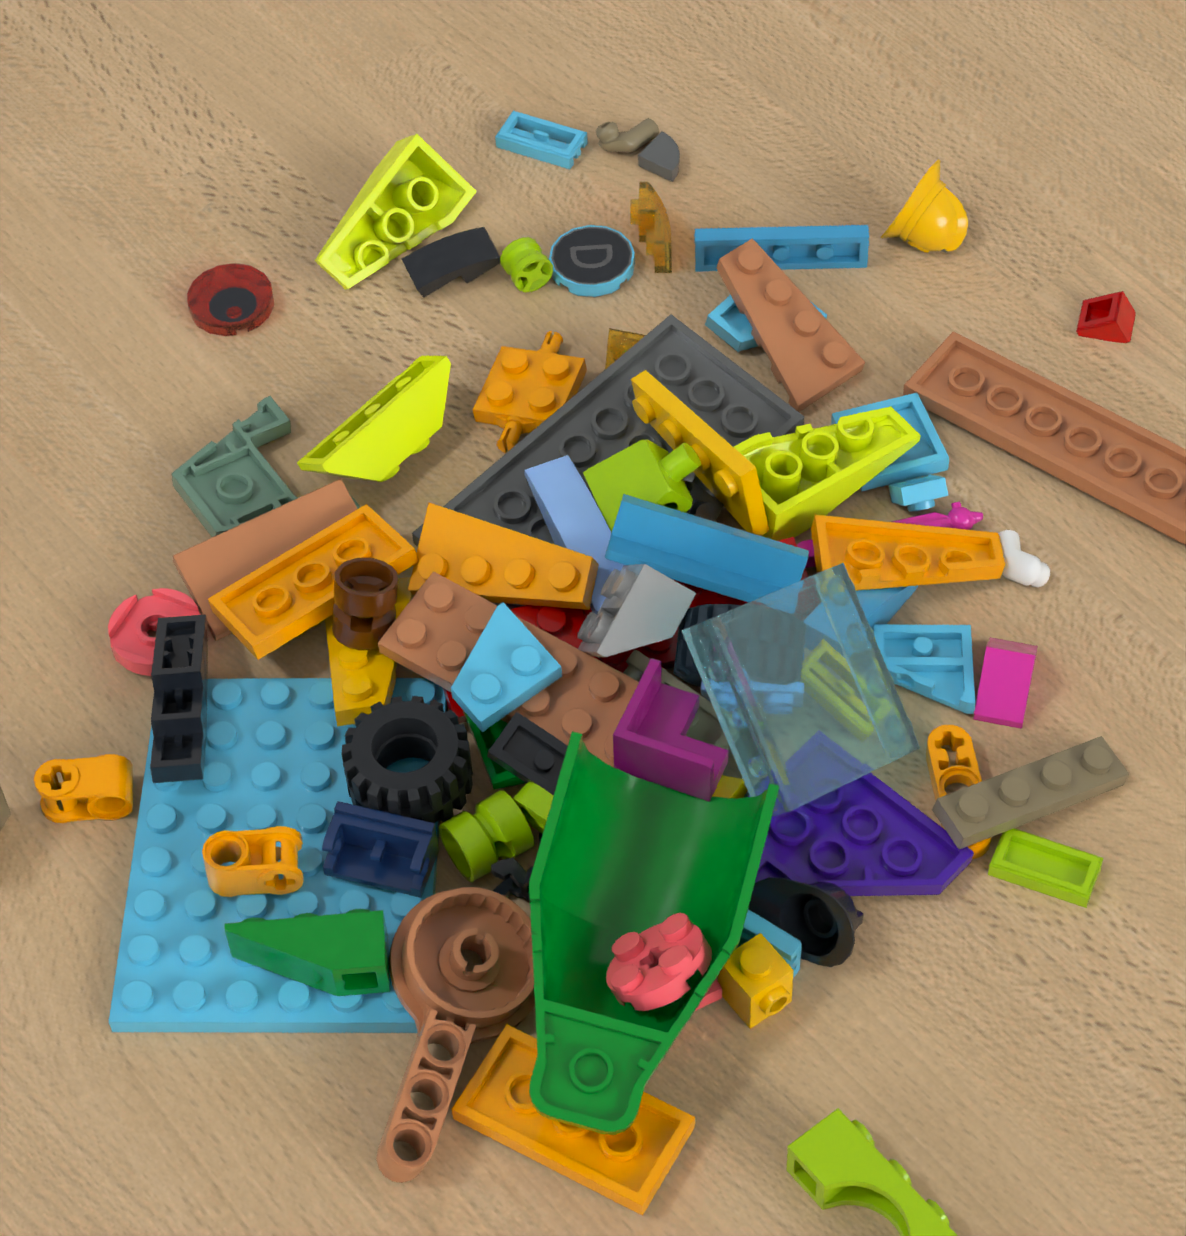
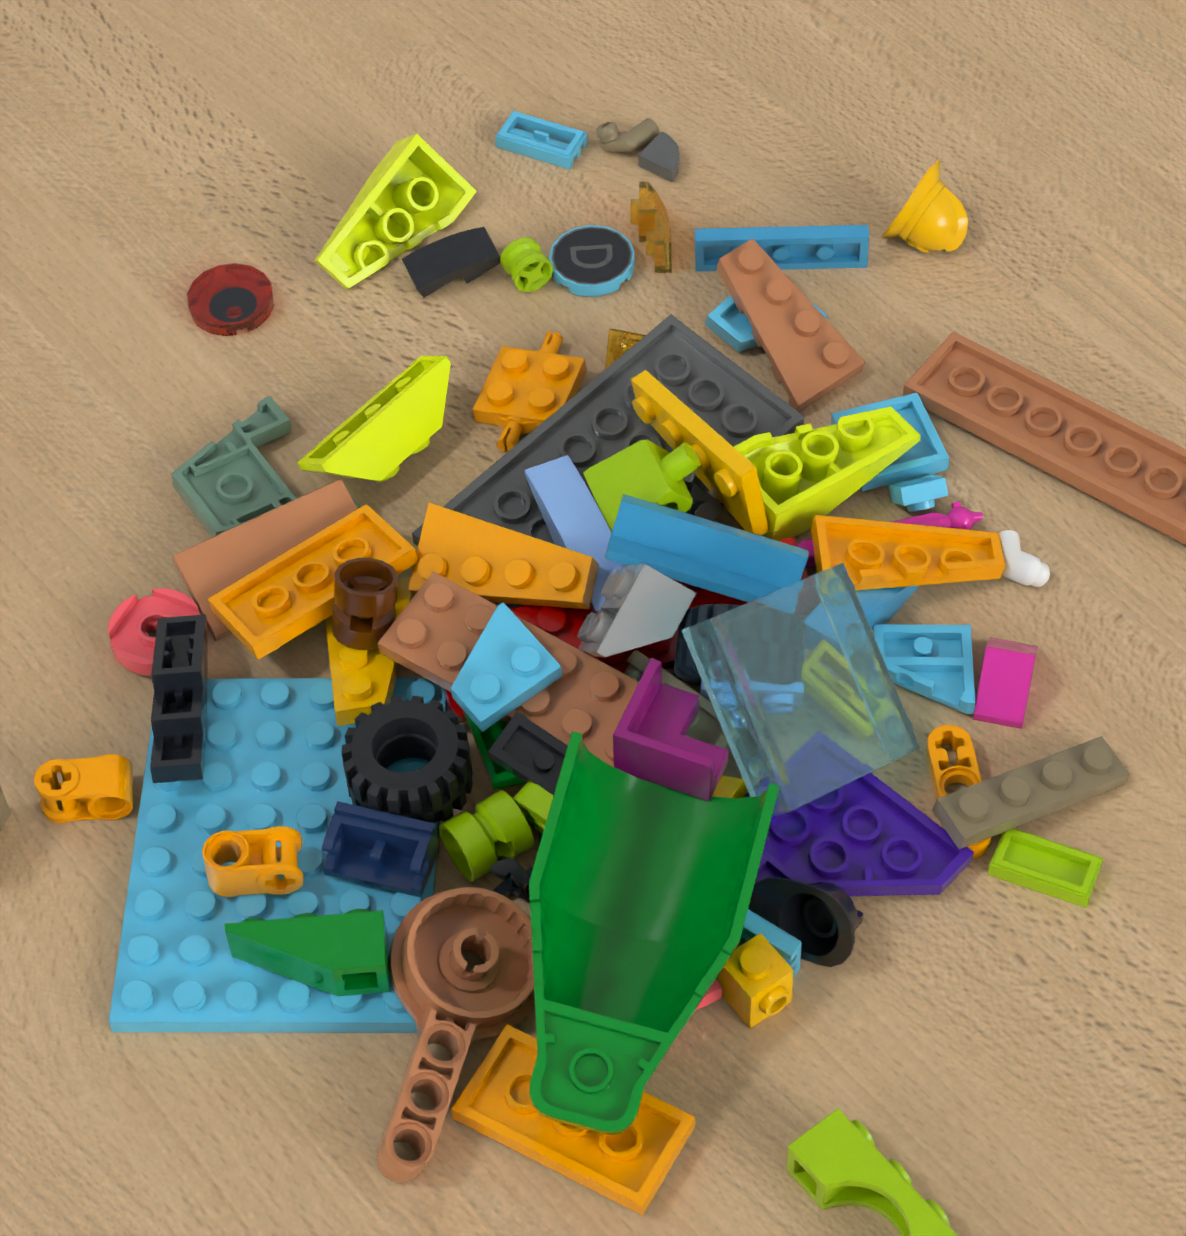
(655, 964): coral plate -> none
(1107, 318): red slope -> none

